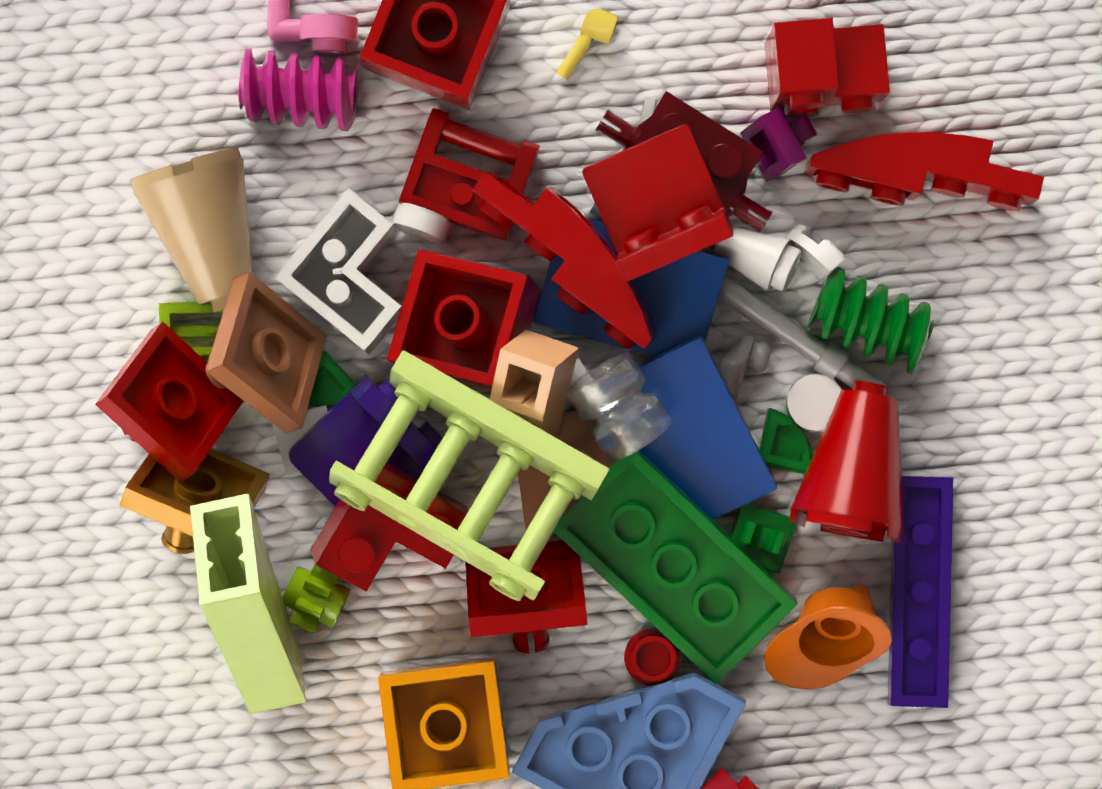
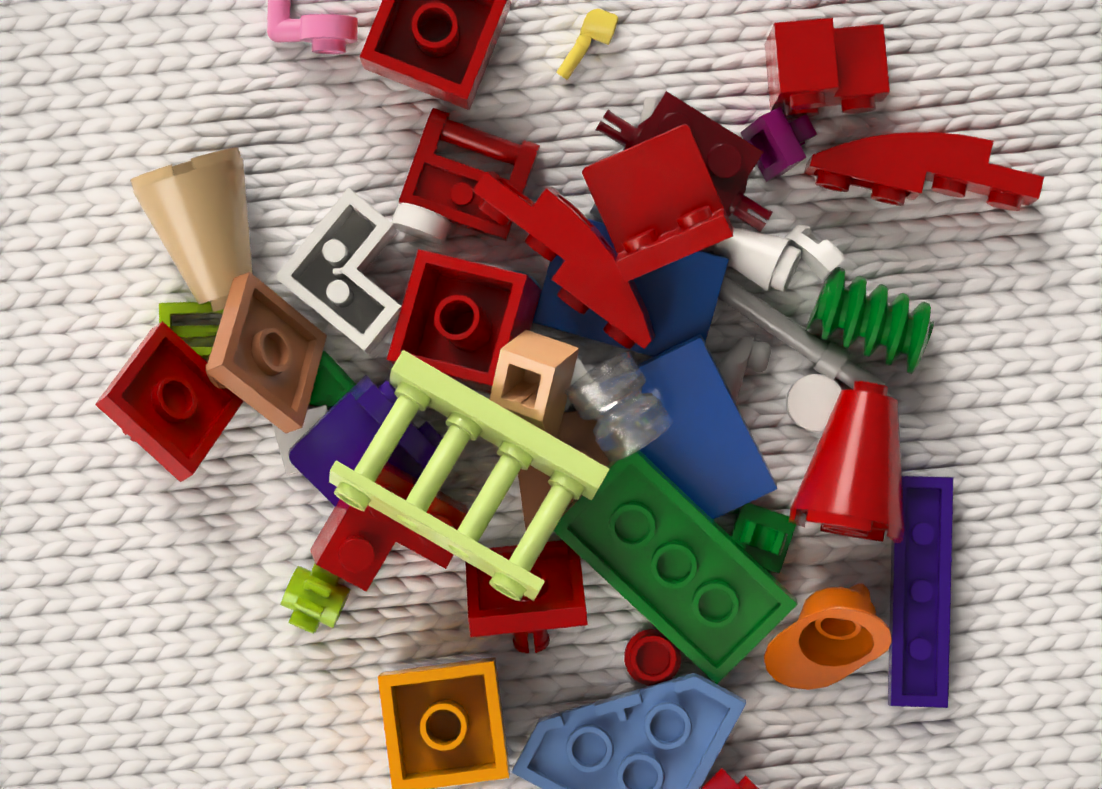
(168, 501): pearl gold tile -> none
(245, 604): yellowish green slope -> none
(298, 91): dark pink piece -> none
(784, 443): green tile -> none

